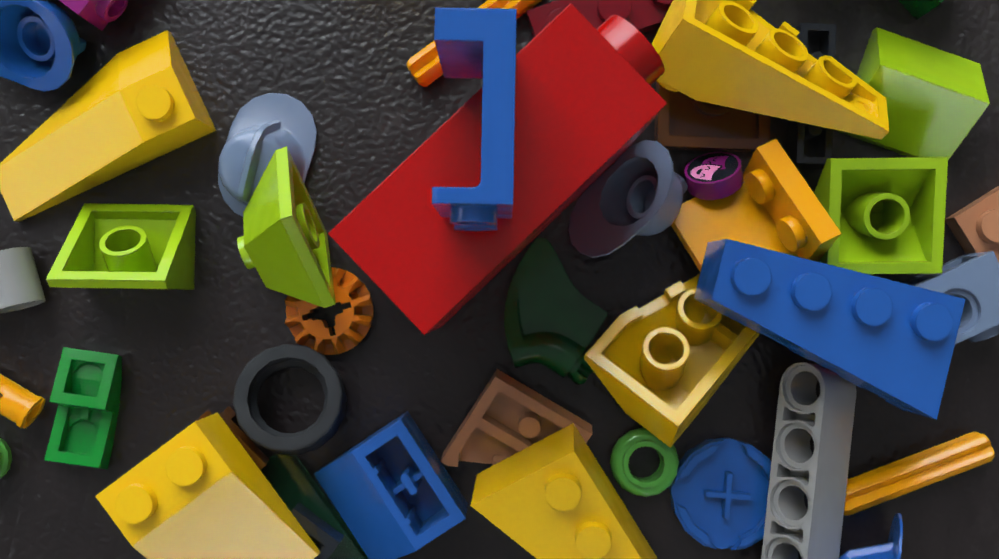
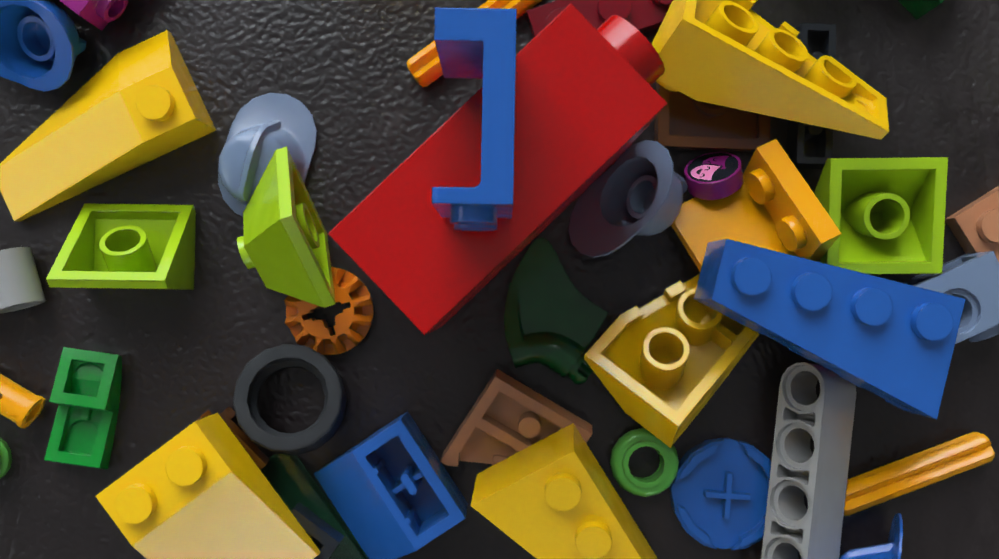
(928, 94): lime slope -> none

